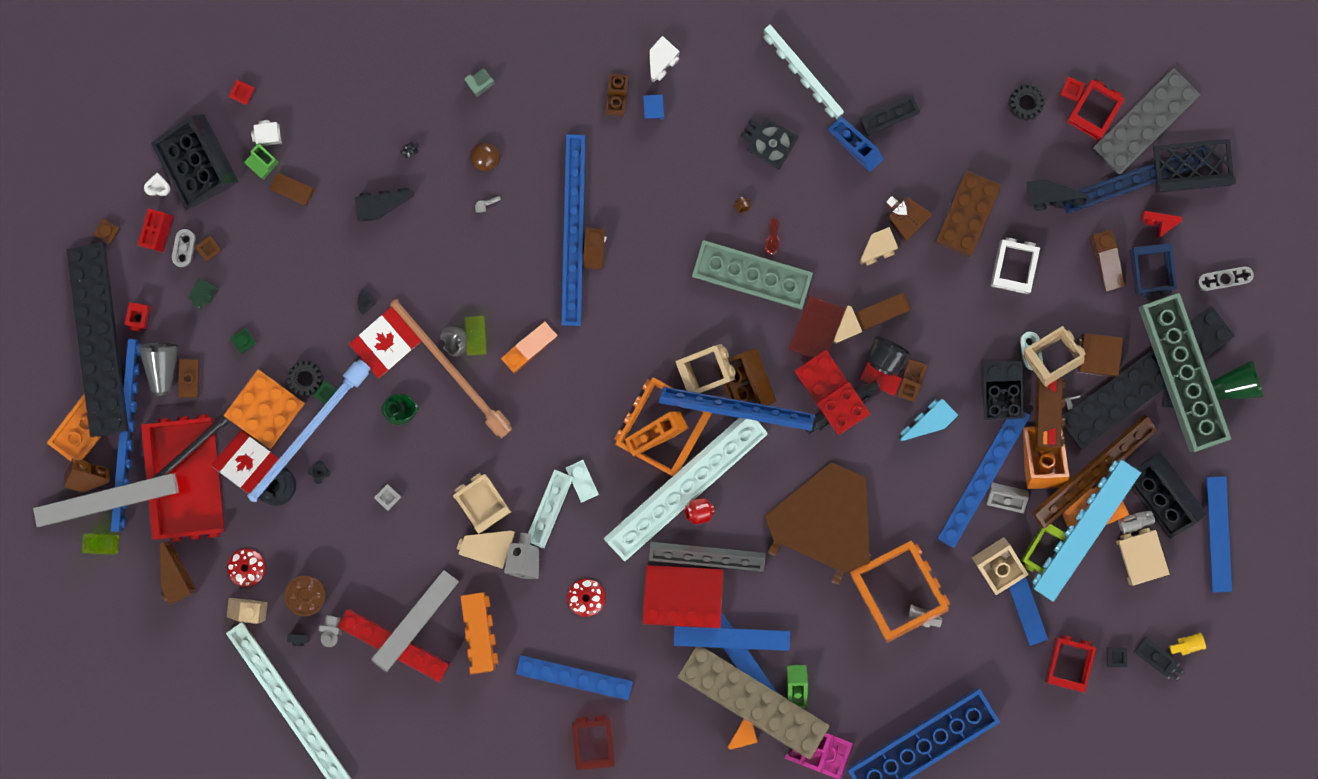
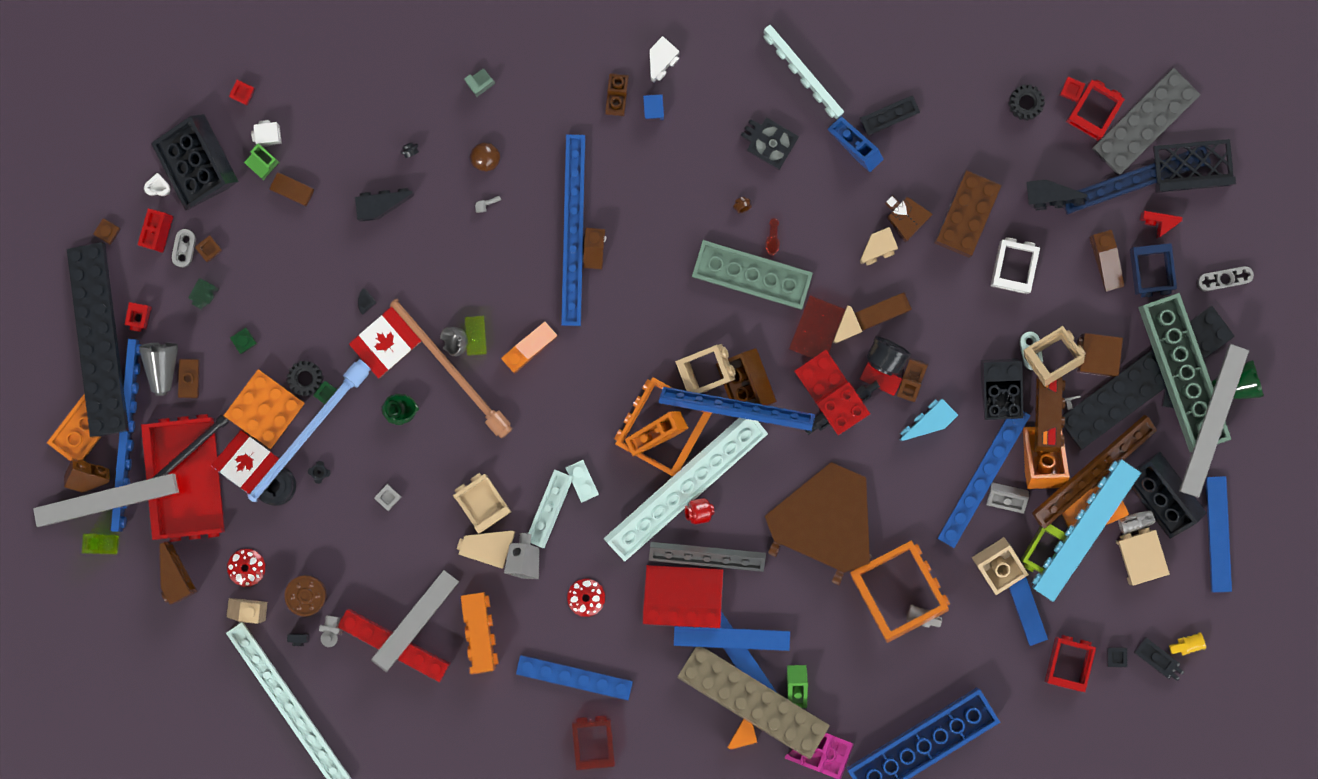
(1214, 420): none -> light grey tile

